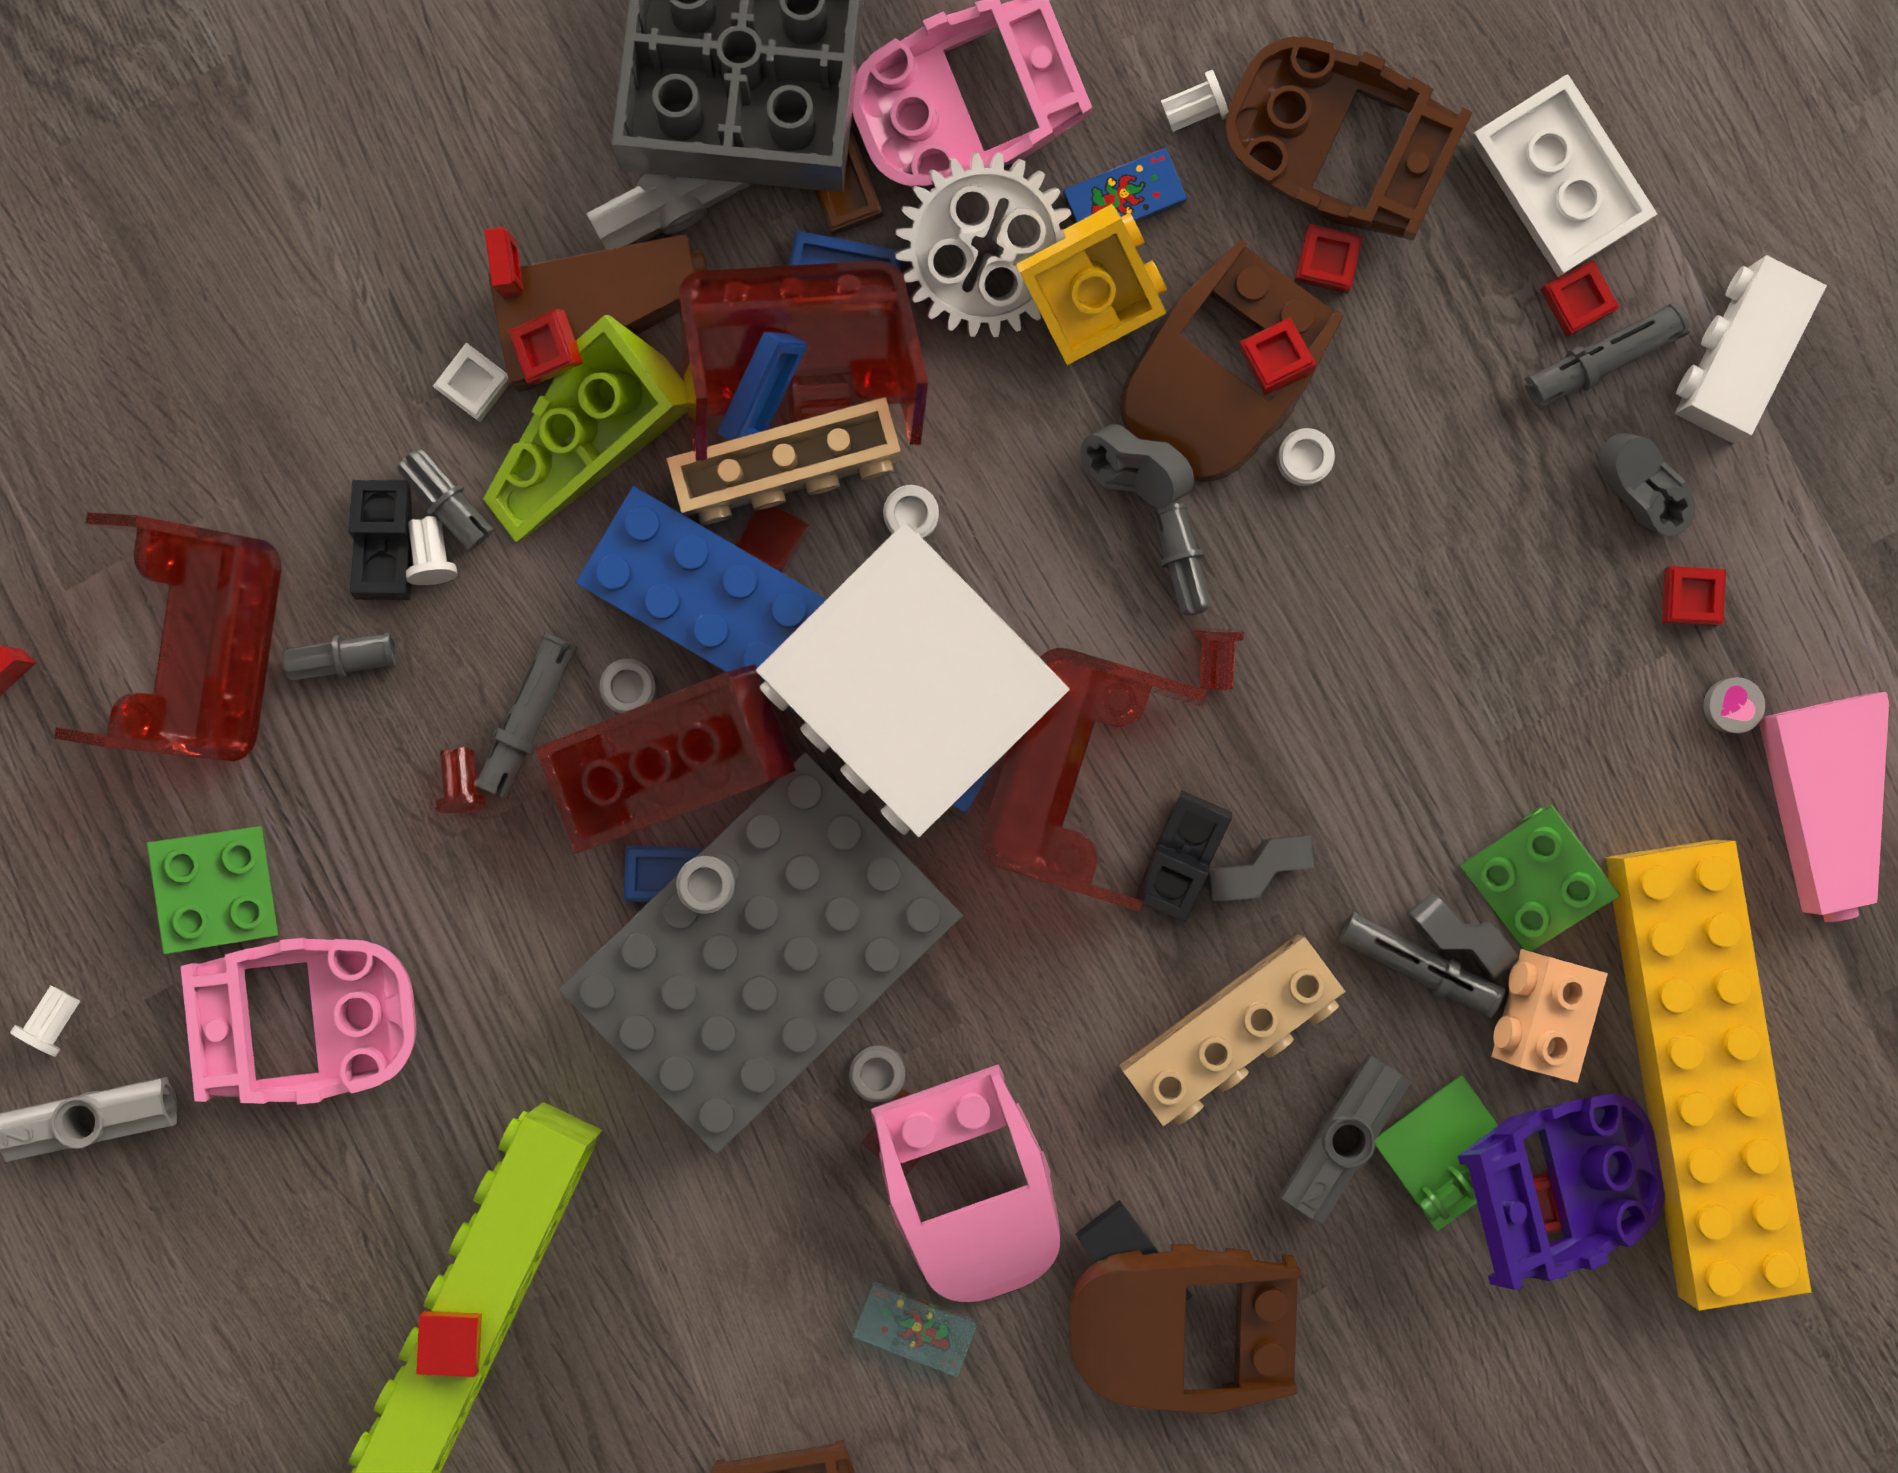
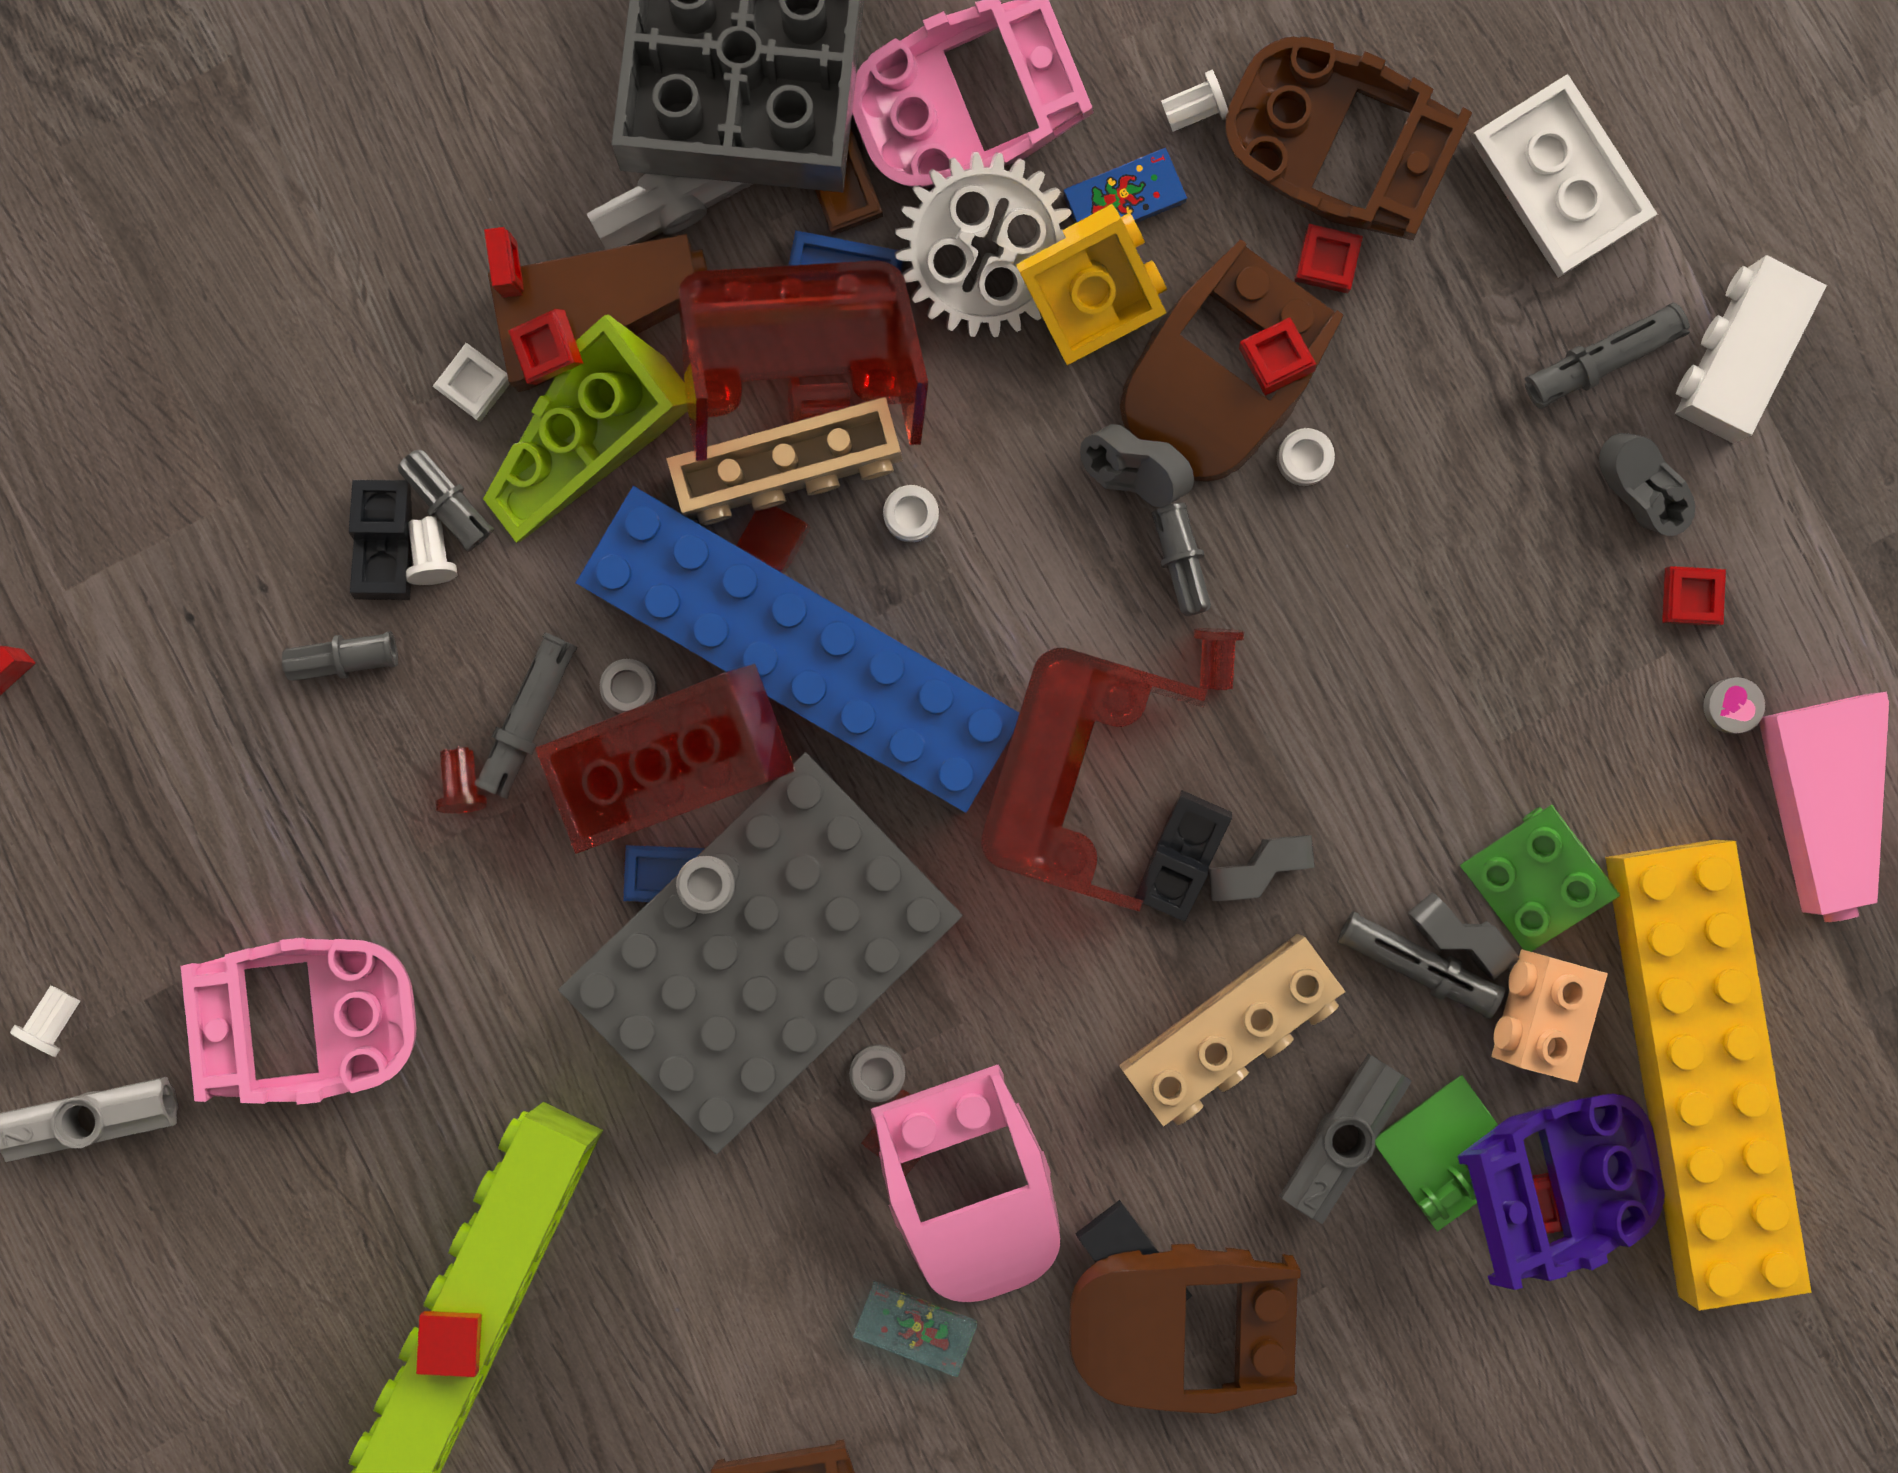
(210, 643): clear red windscreen -> none
(212, 889): bright green hinge -> none
(763, 385): blue tile -> none
(910, 681): white panel -> none
(1579, 298): red tile -> none

